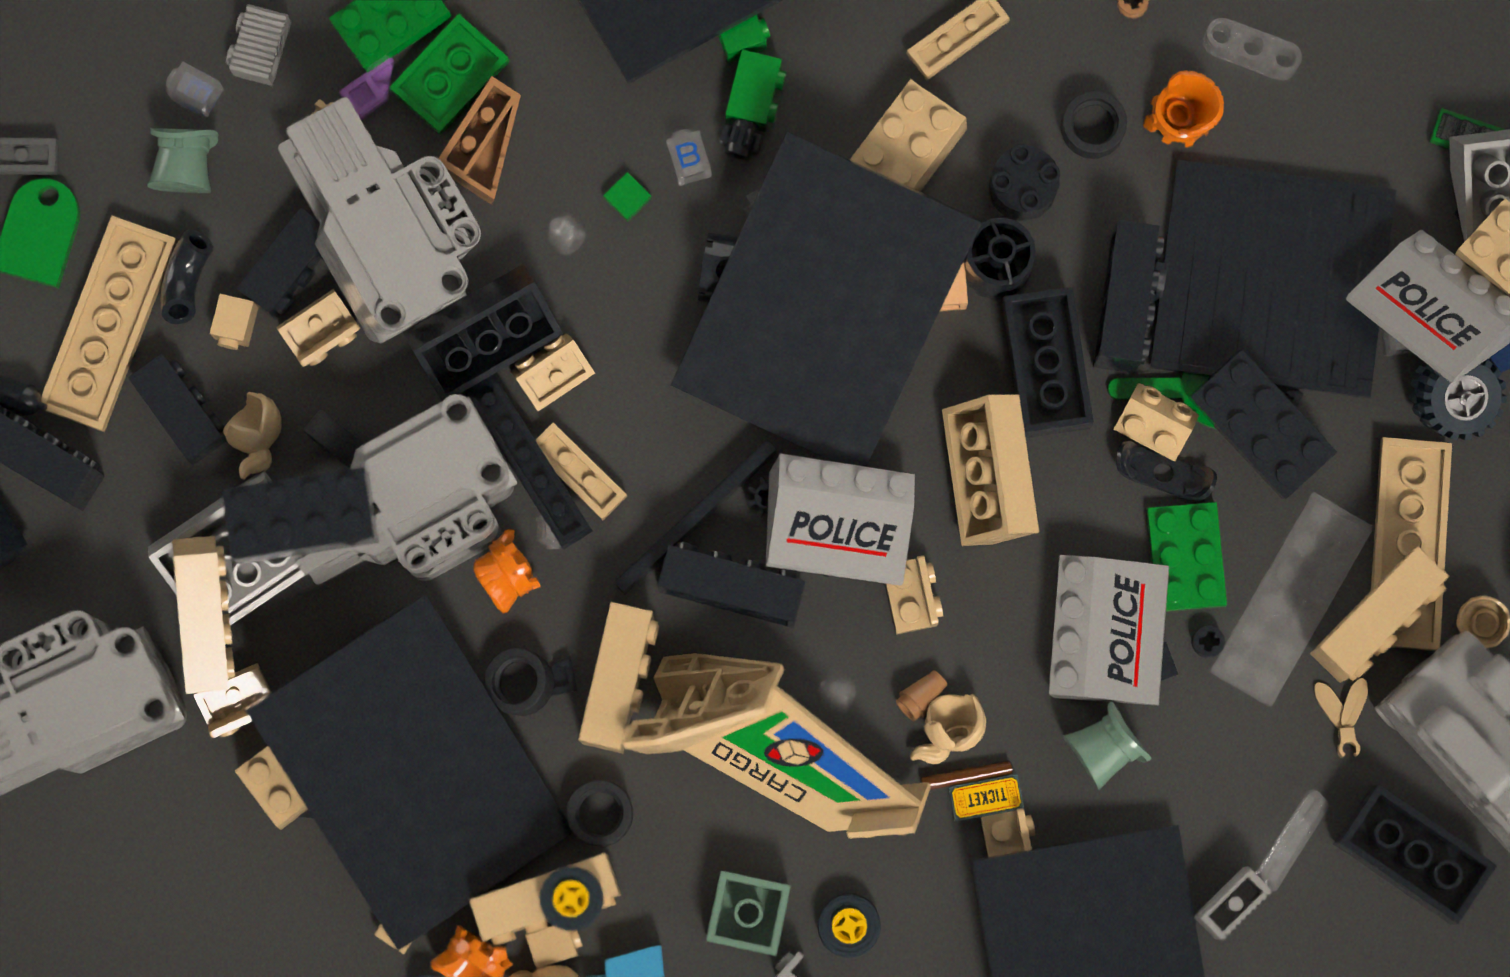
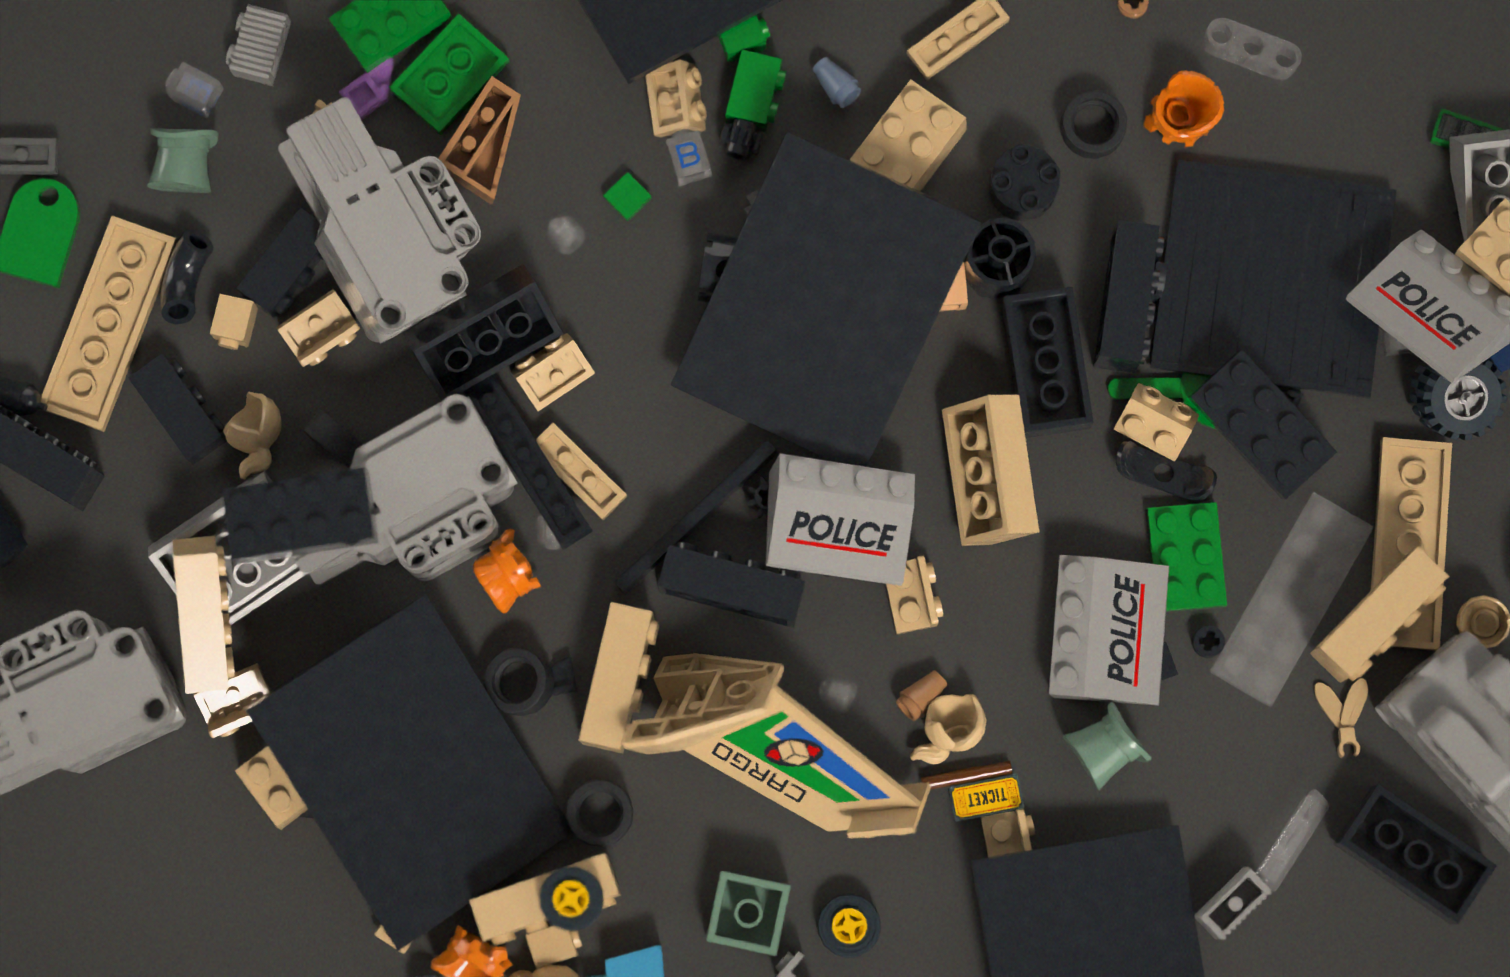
(676, 98): none -> tan bracket
(837, 83): none -> sand blue cone

